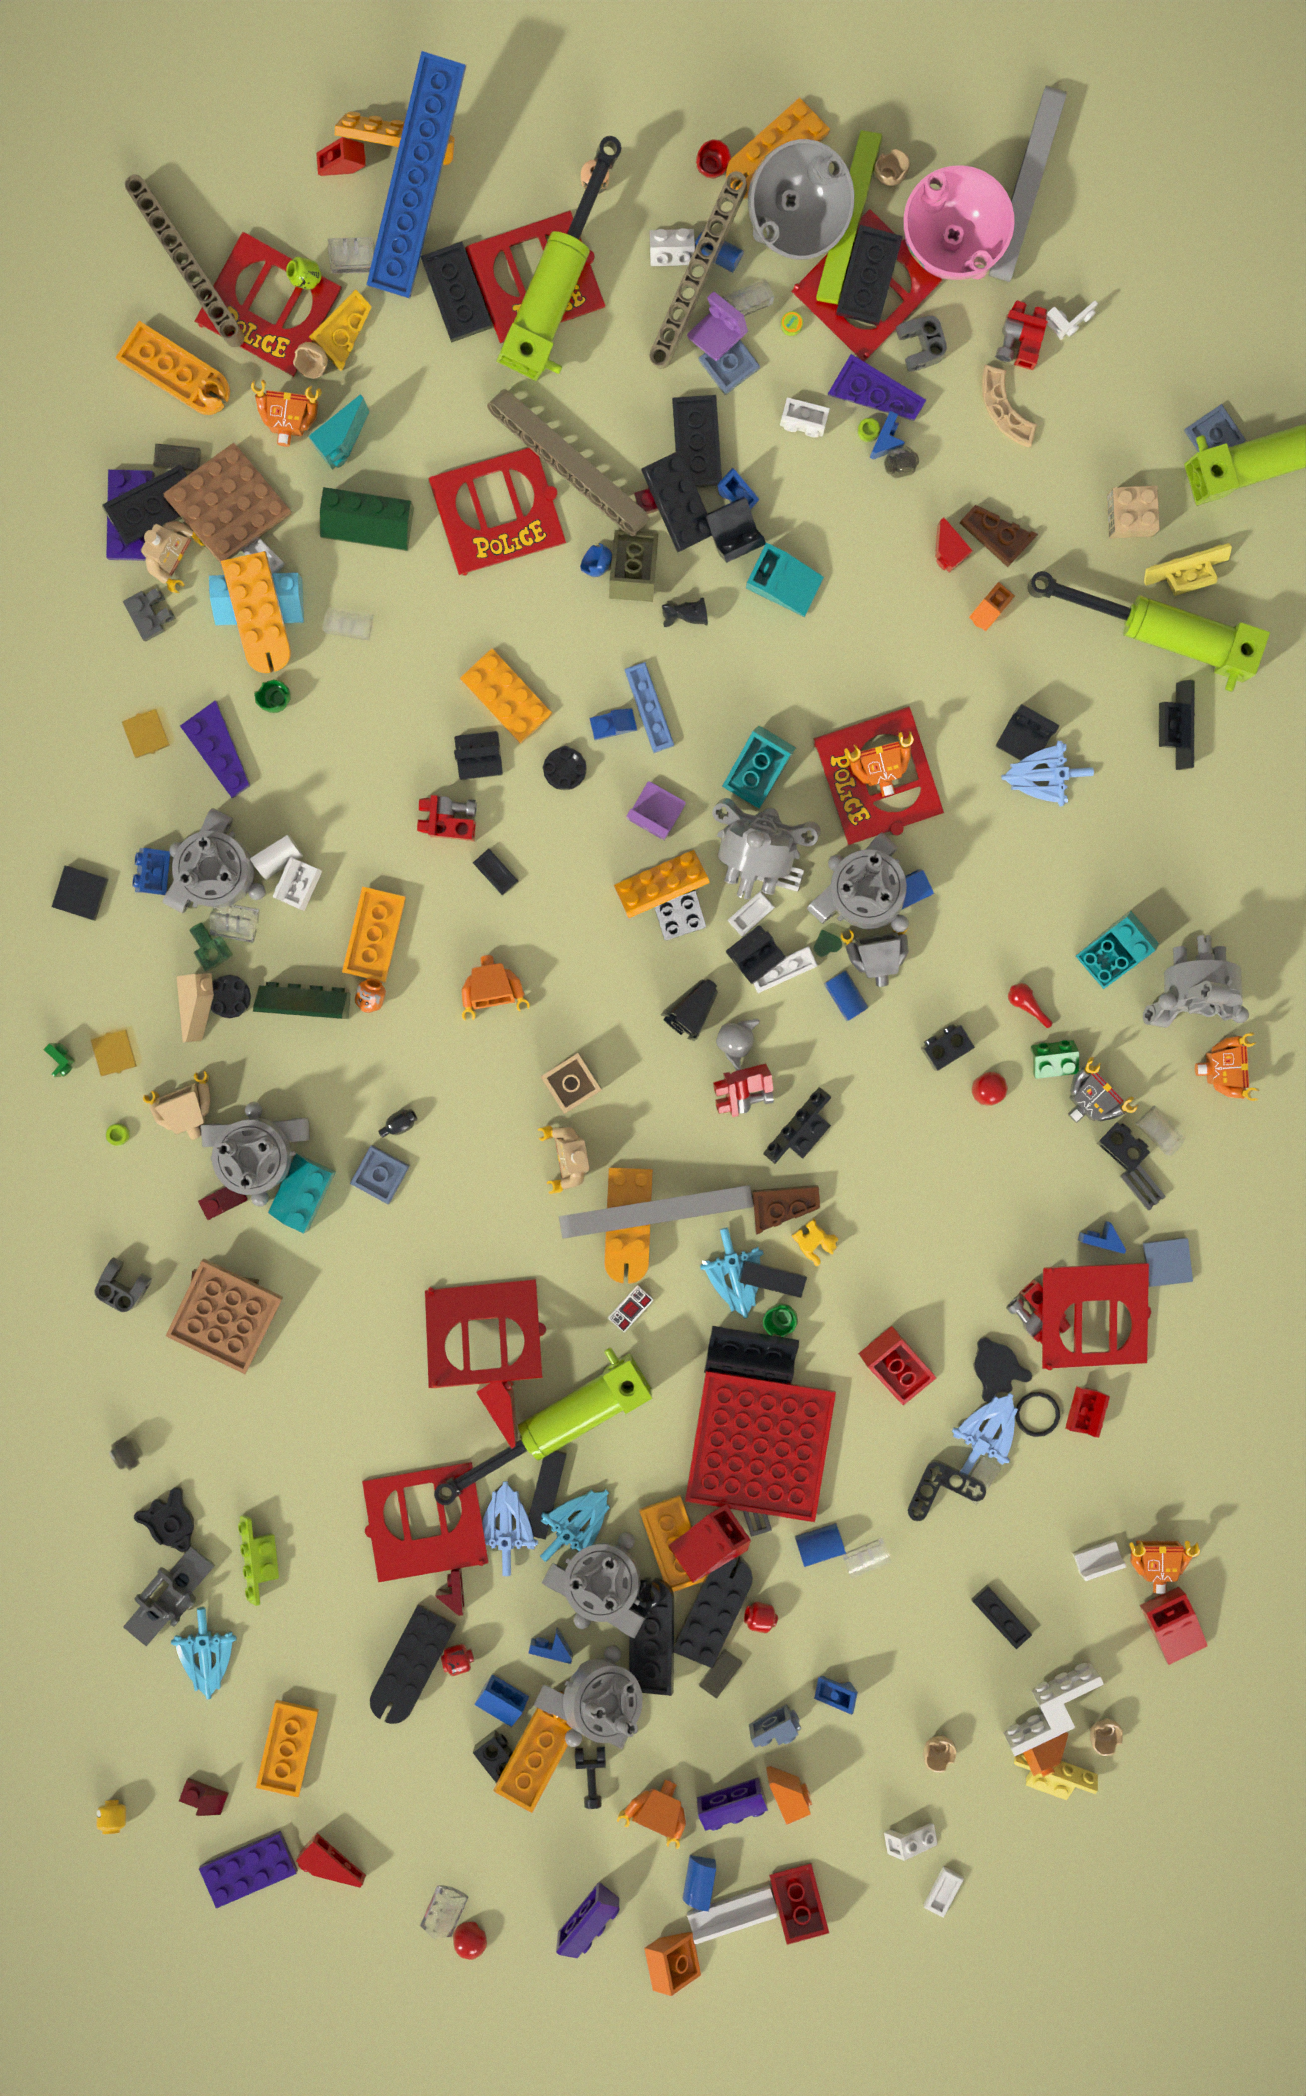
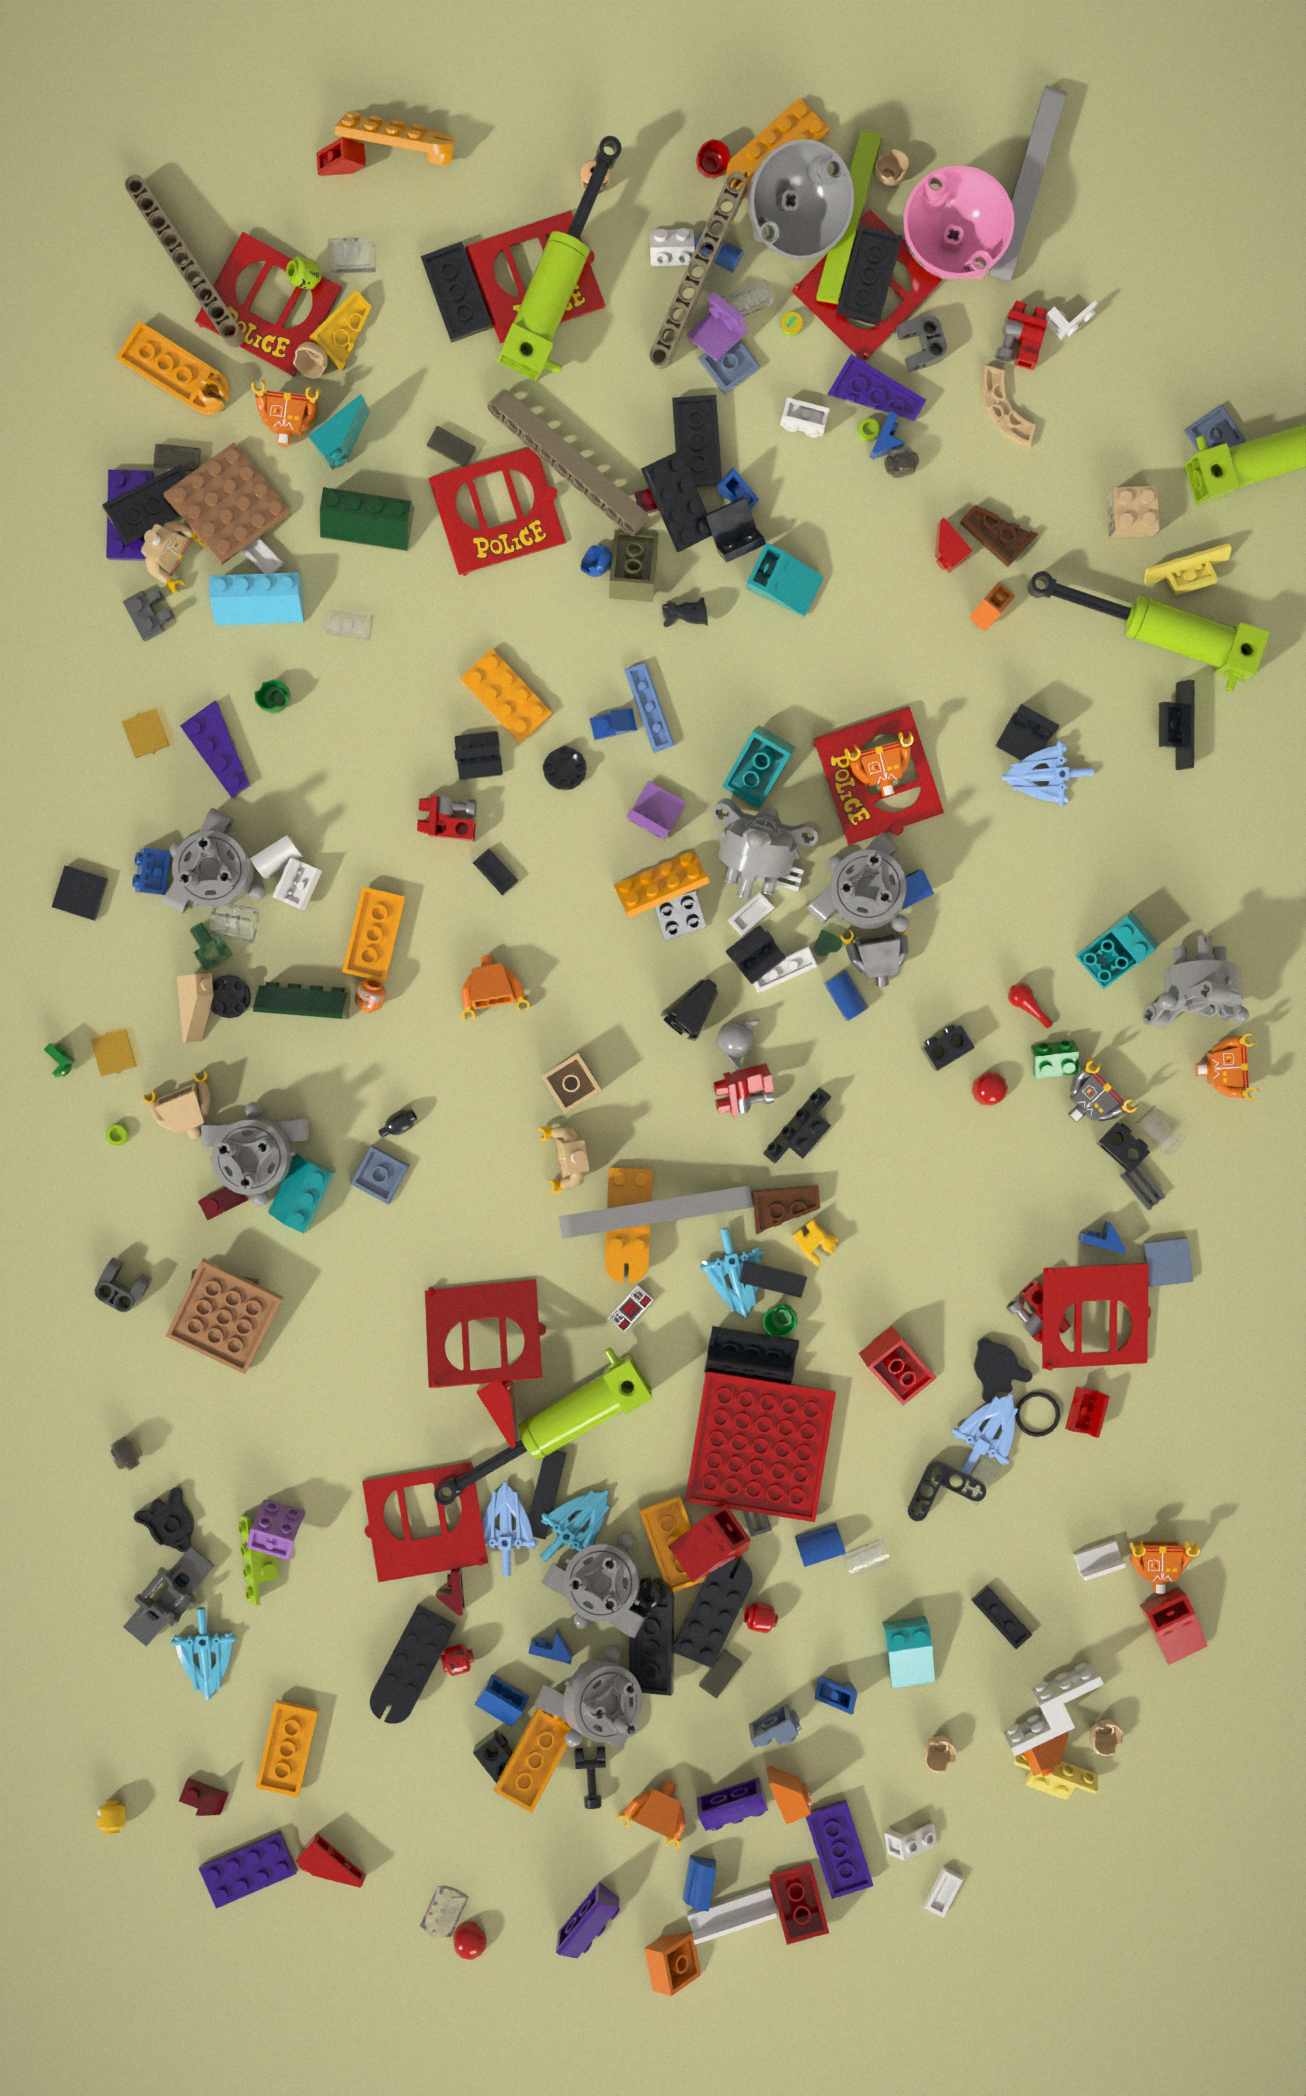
(257, 611): light orange plate -> none
(275, 1529): none -> medium lavender bracket
(416, 174): blue plate -> none
(451, 446): none -> clear smoke tile
(839, 1849): none -> dark purple plate
(909, 1652): none -> slope

